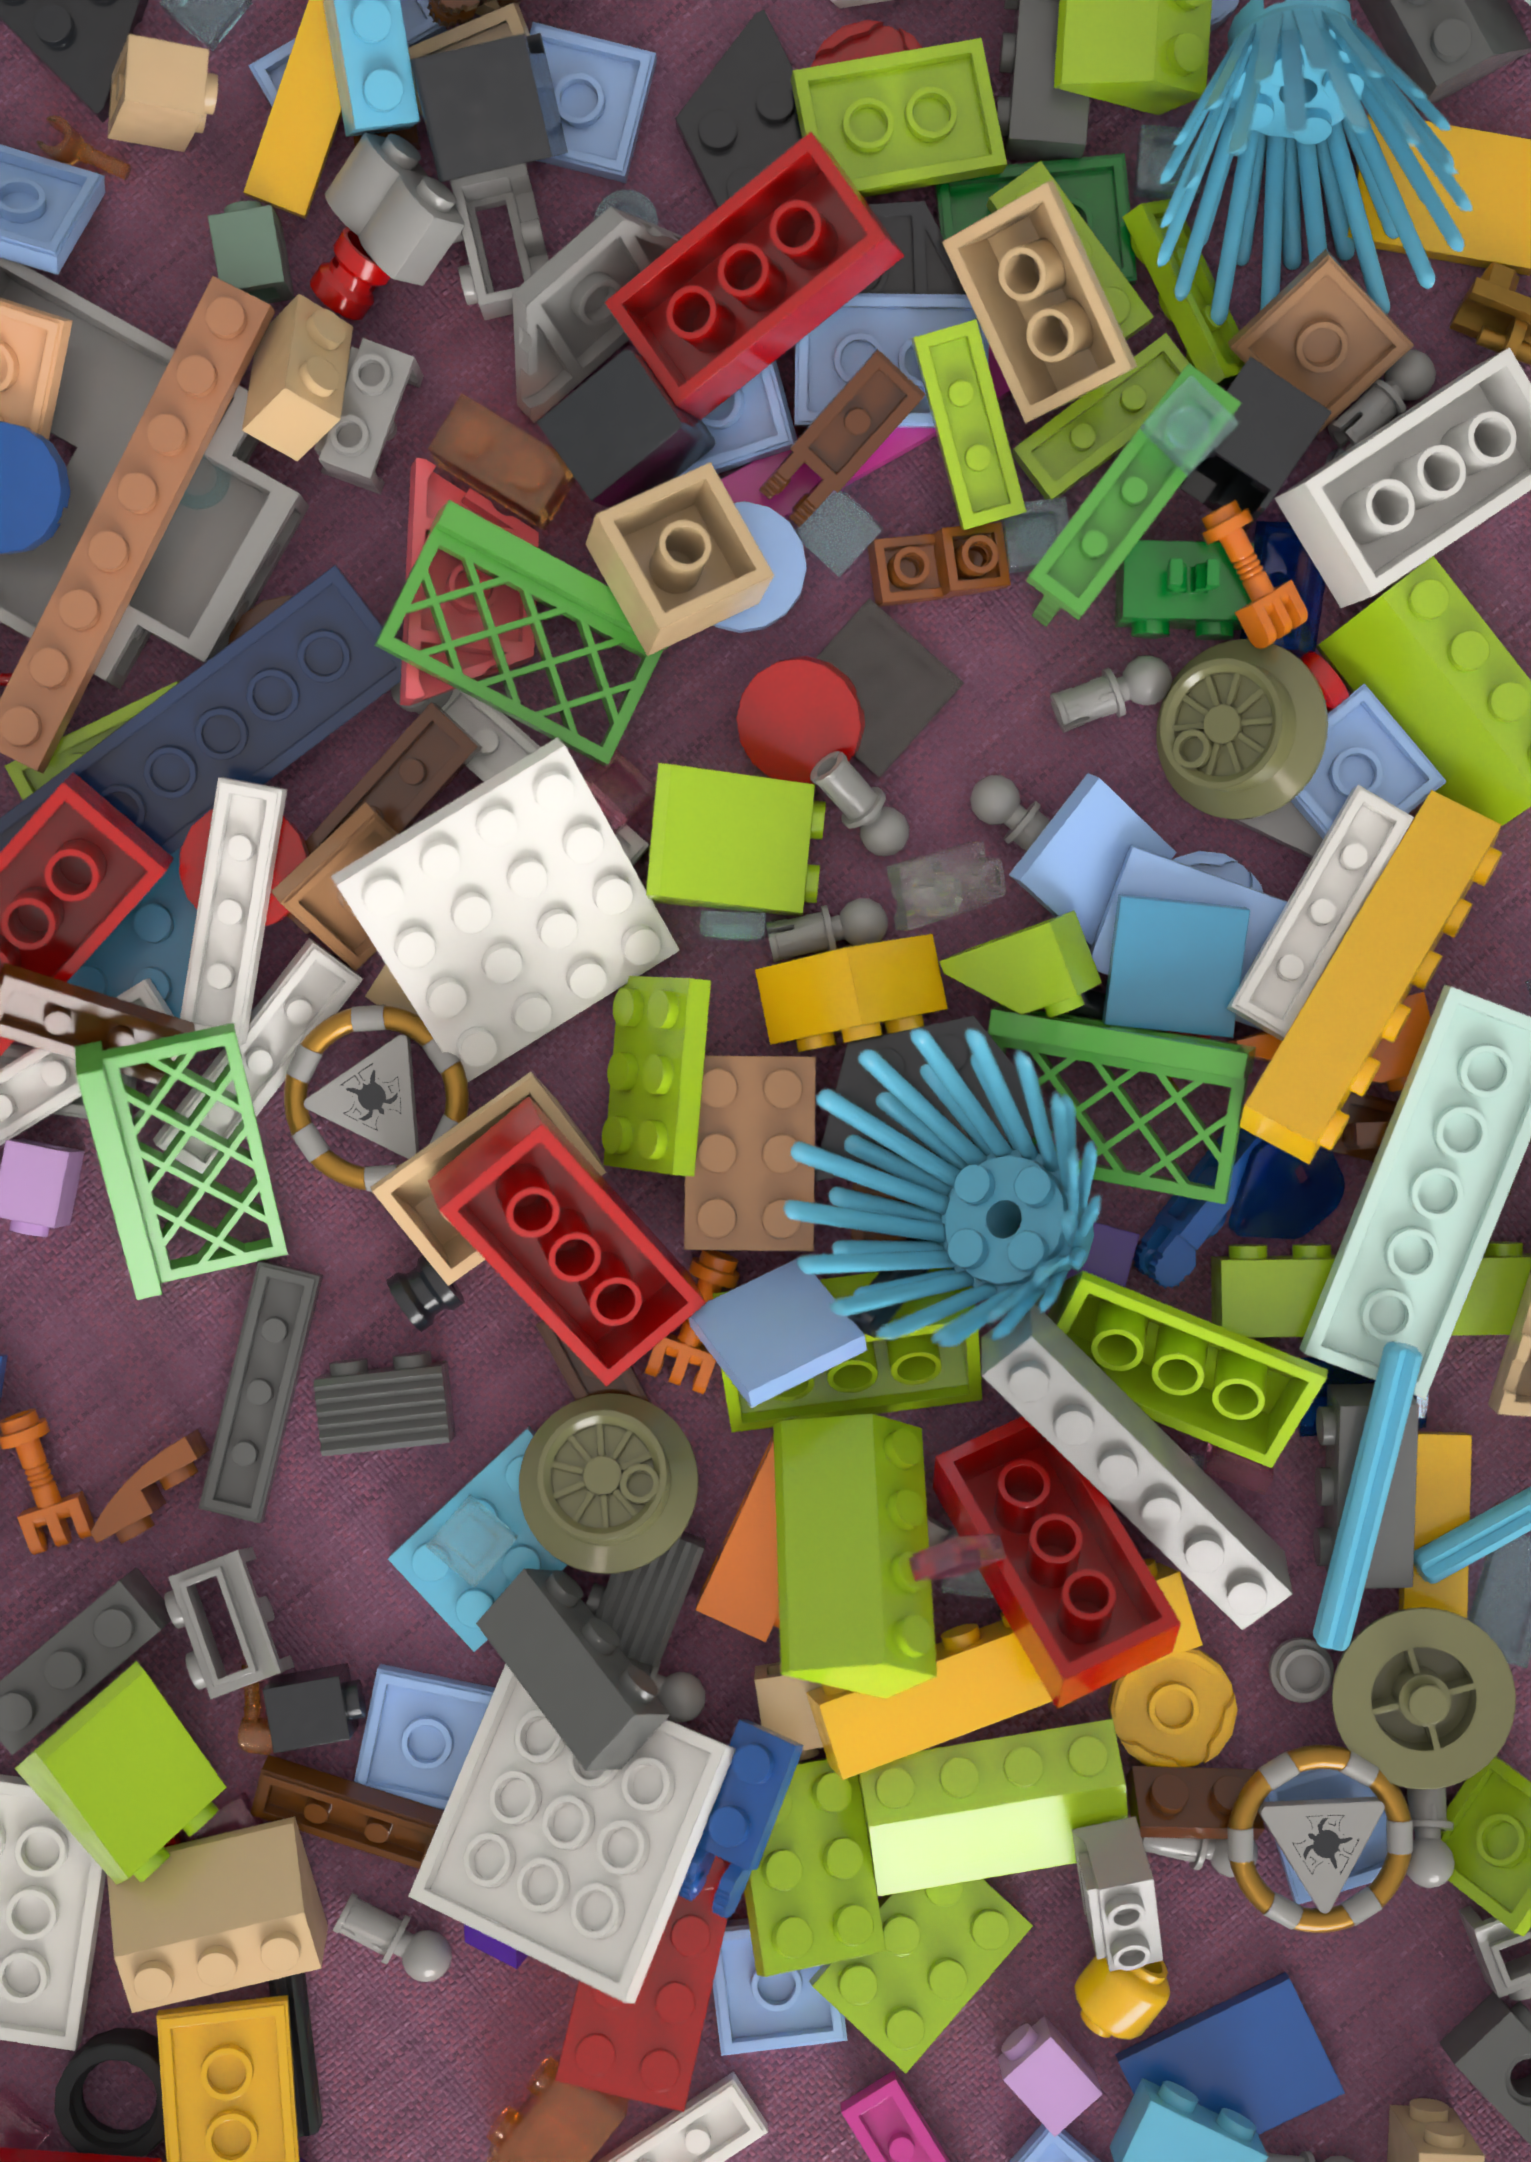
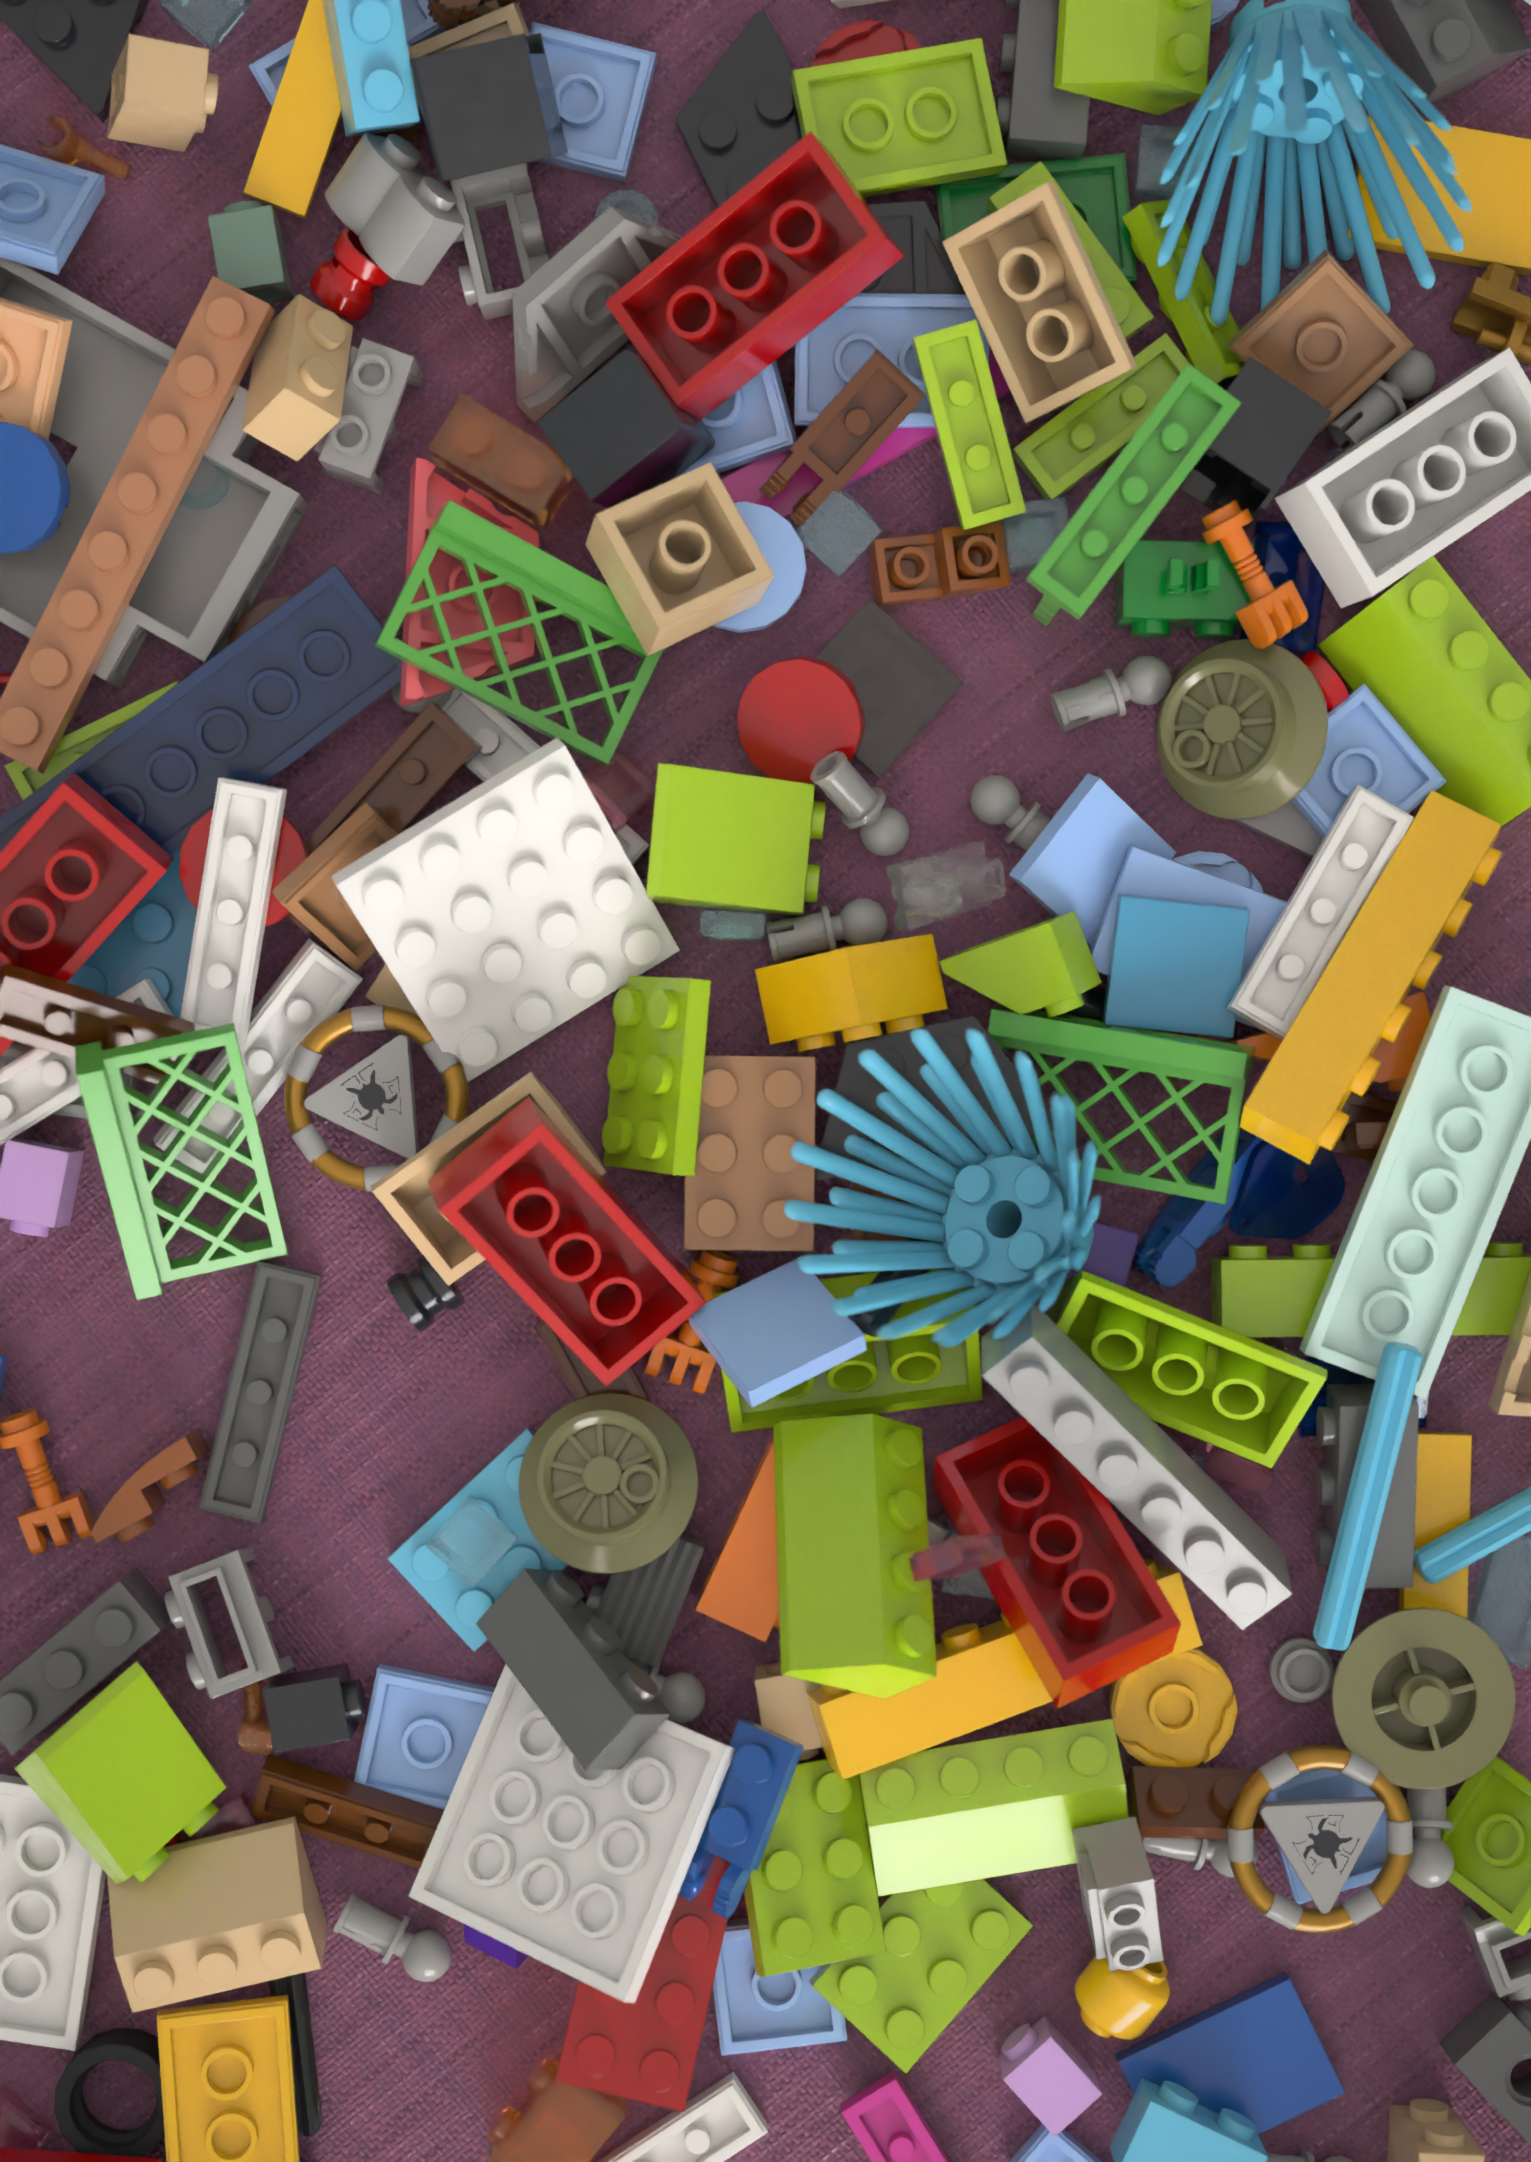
(384, 1406): dark grey brick -> none
(1189, 425): clear light blue plate -> none

